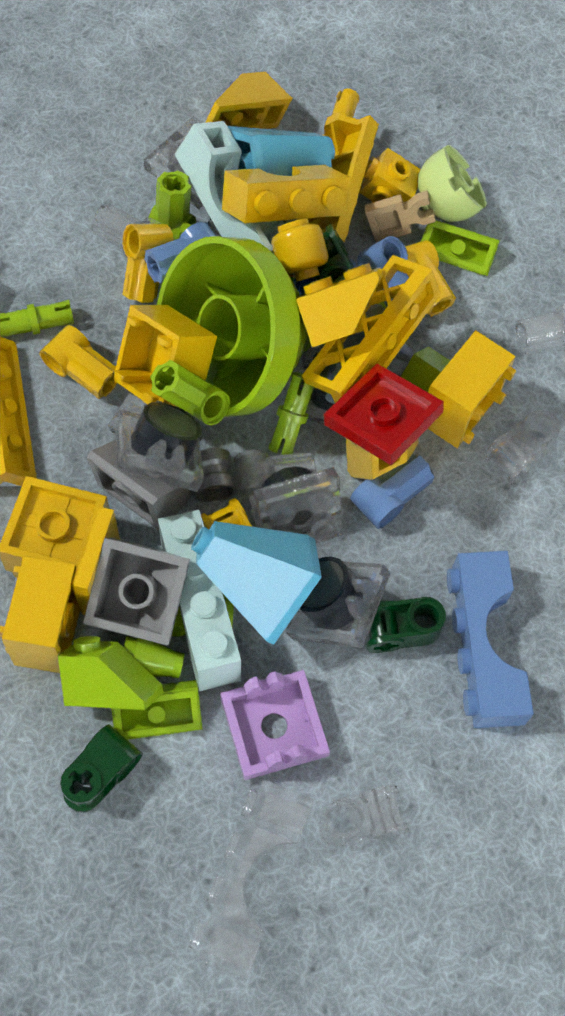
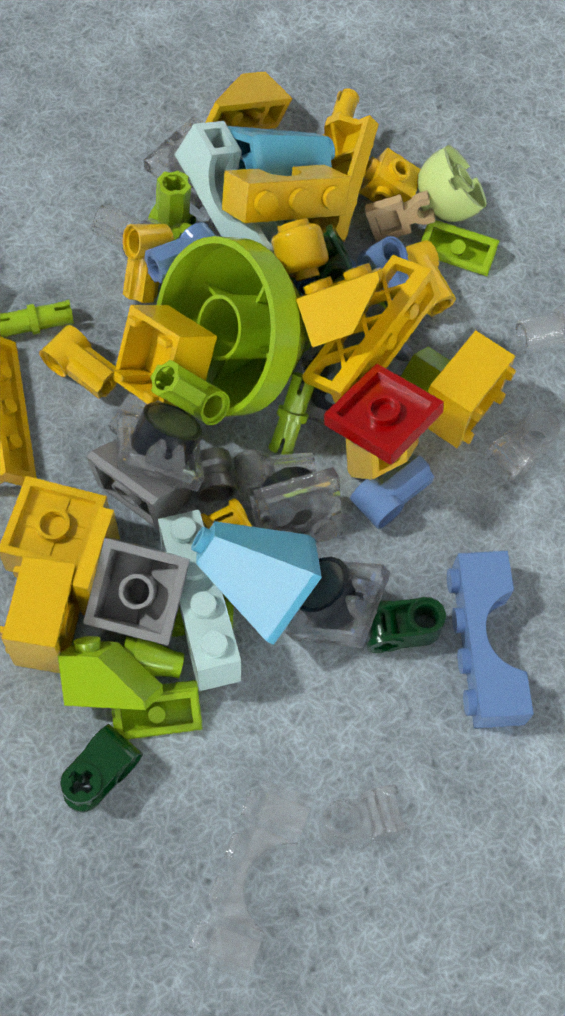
(279, 695): lavender piece -> none

